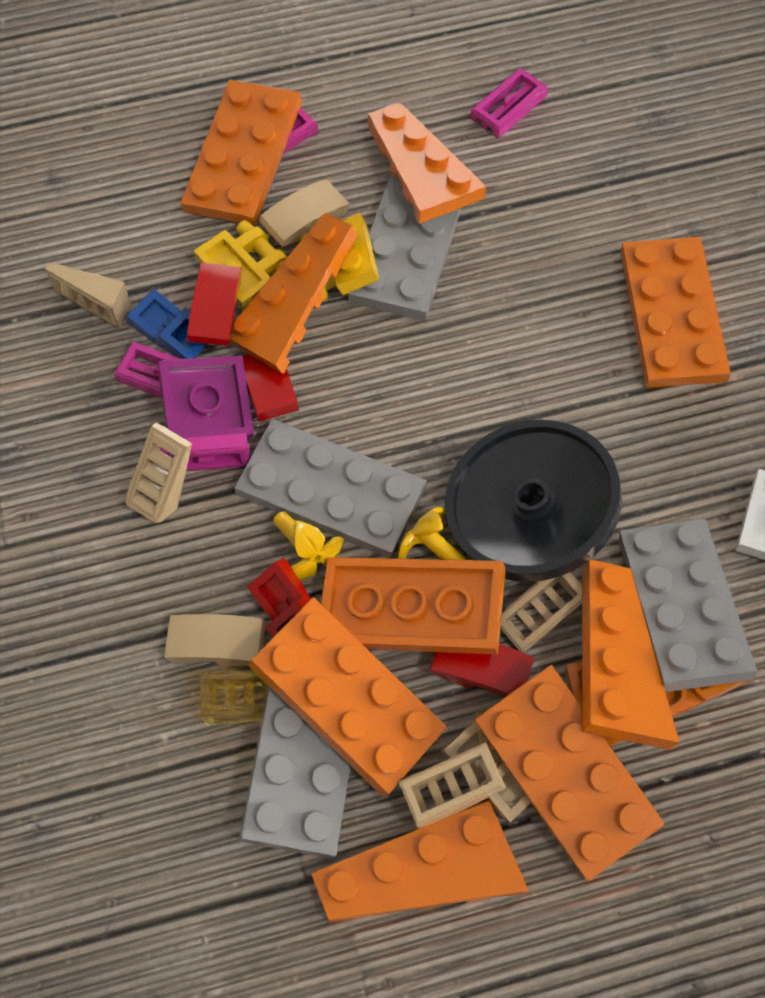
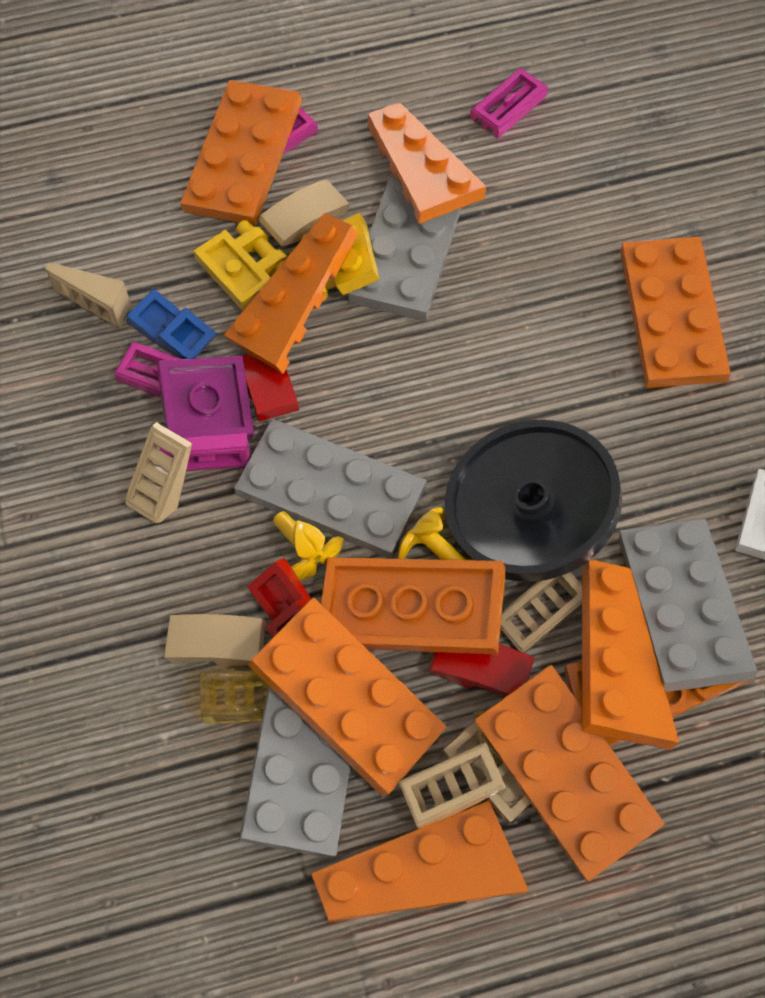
(214, 304): red slope -> none

